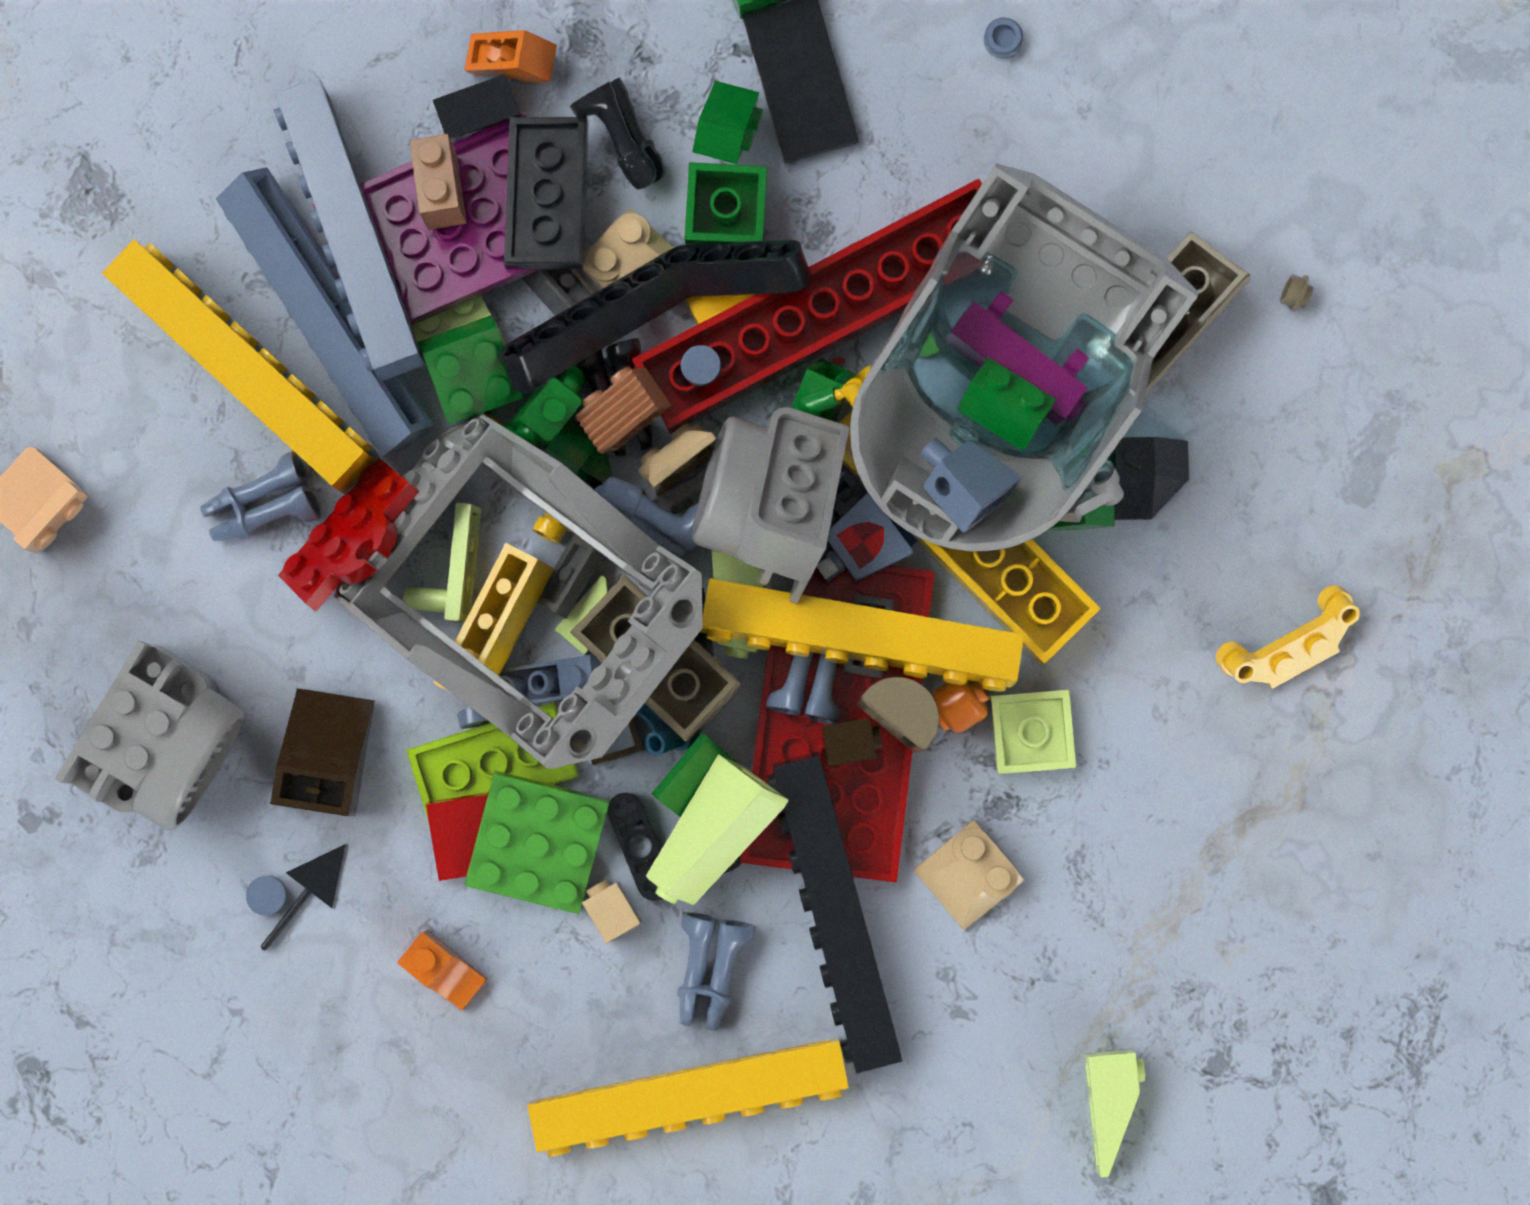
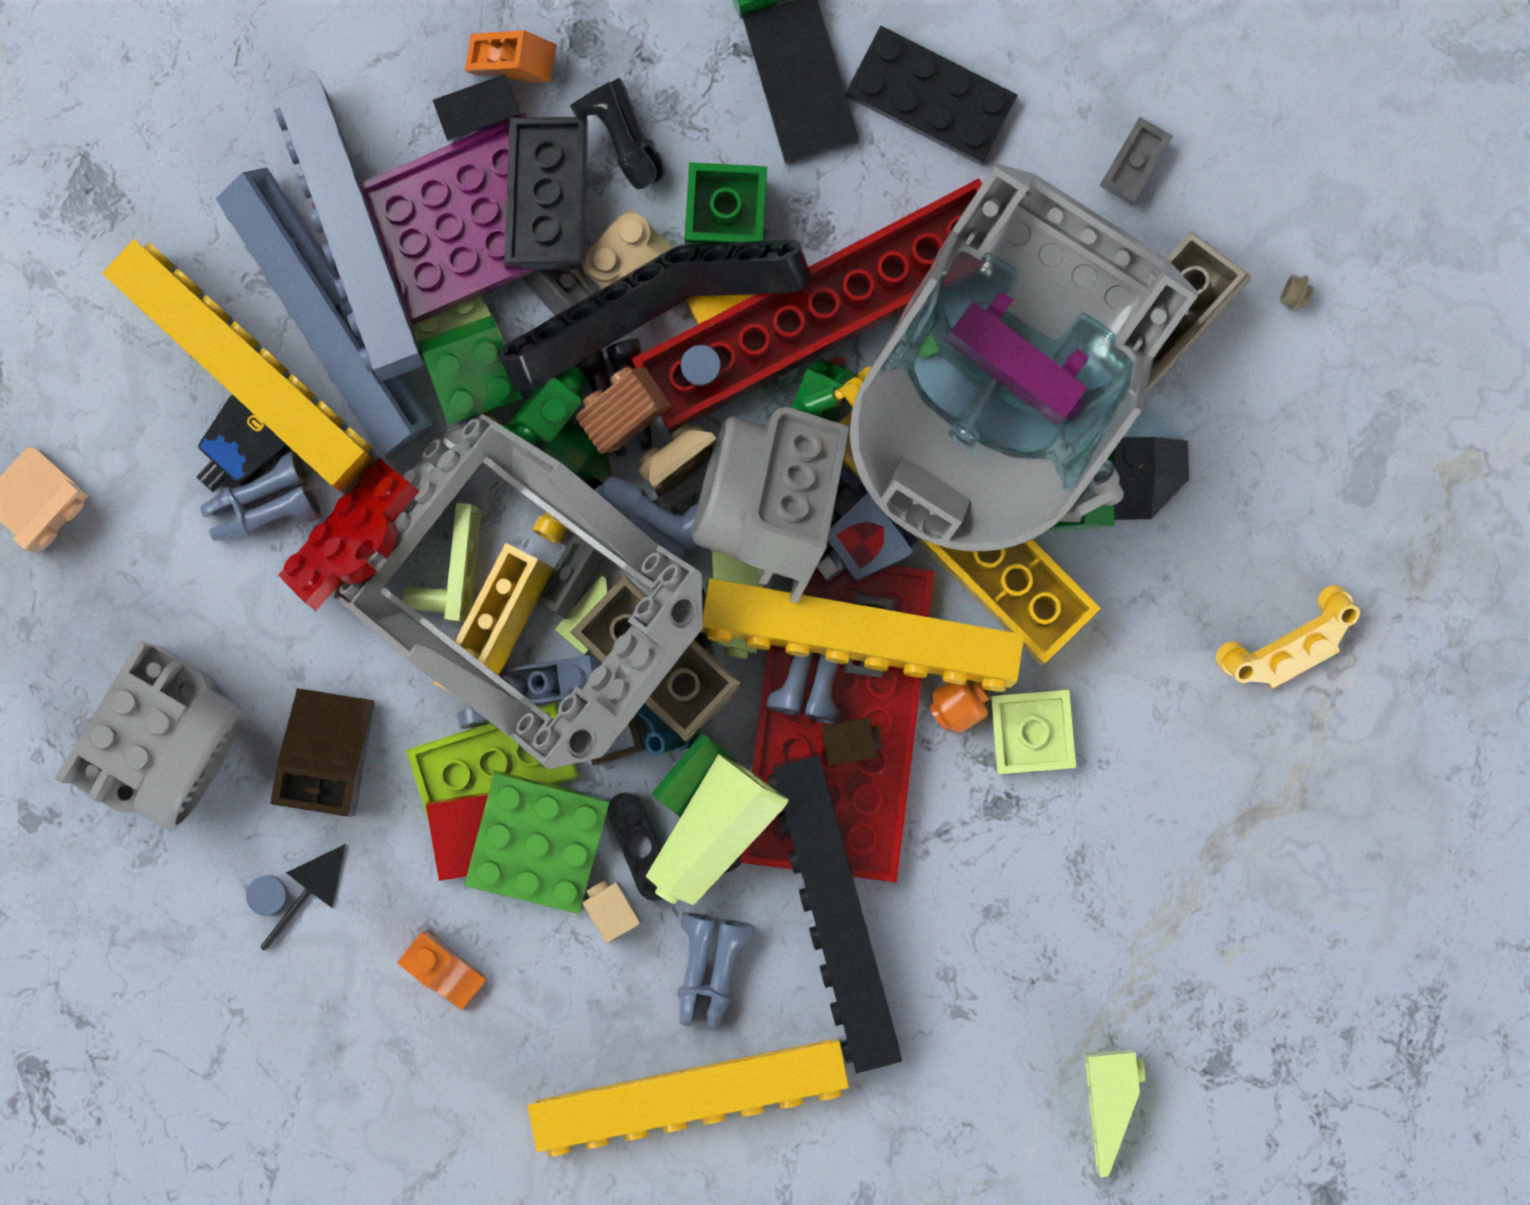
(238, 446): none -> torso
(437, 181): medium nougat brick -> none
(727, 122): green brick -> none
(903, 710): dark tan brick -> none
(931, 95): none -> black plate
(967, 482): sand blue torso -> none
(969, 874): tan slope -> none
(1003, 37): sand blue tile -> none
(1006, 404): green brick -> none
(1136, 160): none -> flat silver plate

